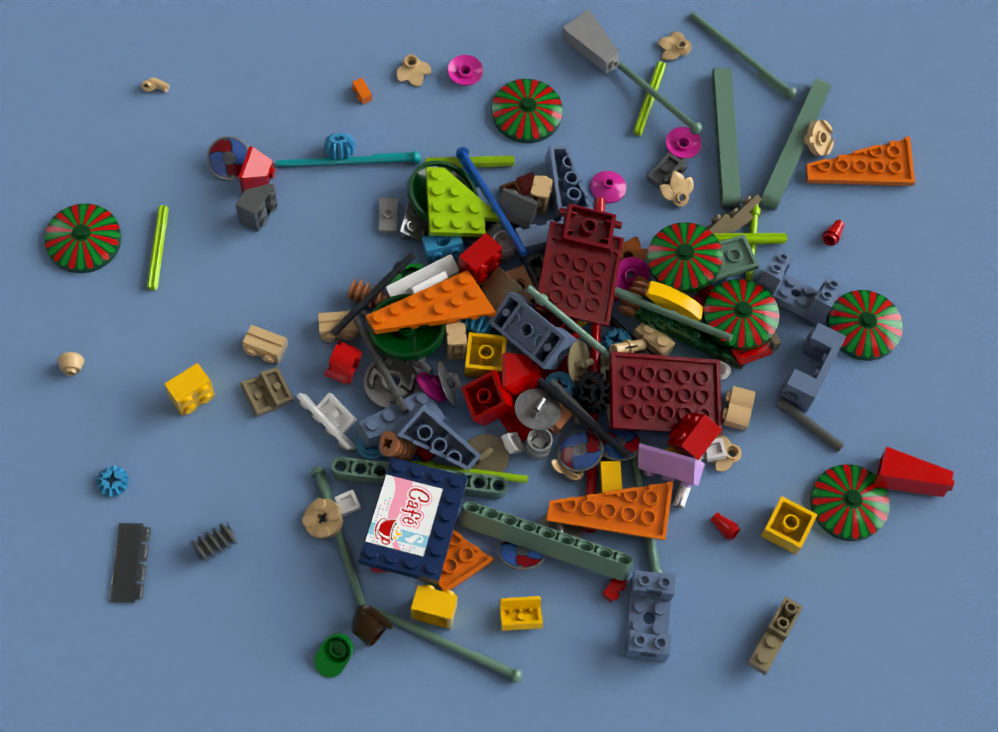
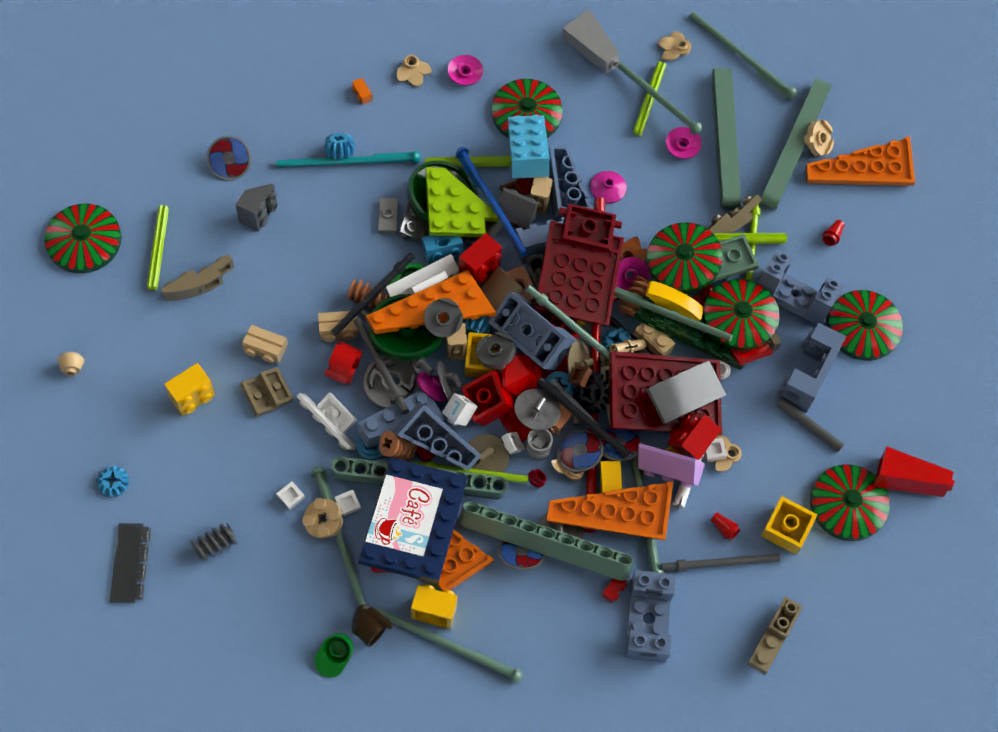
(153, 84): tan arm -> none
(192, 284): none -> dark tan slope
(256, 170): slope -> none
(290, 495): none -> white plate
(452, 312): none -> dark grey plate
(459, 410): none -> white brick
(496, 360): none -> dark grey plate
(508, 247): light grey wheel -> none
(521, 613): yellow bracket -> none
(528, 146): none -> medium azure brick
(537, 478): none -> dark red plate
(580, 376): none -> reddish brown tile
(663, 170): dark grey bracket -> none
(677, 186): tan plate -> none
(683, 565): none -> dark grey bar
(686, 392): none -> slope
(738, 408): tan brick -> none

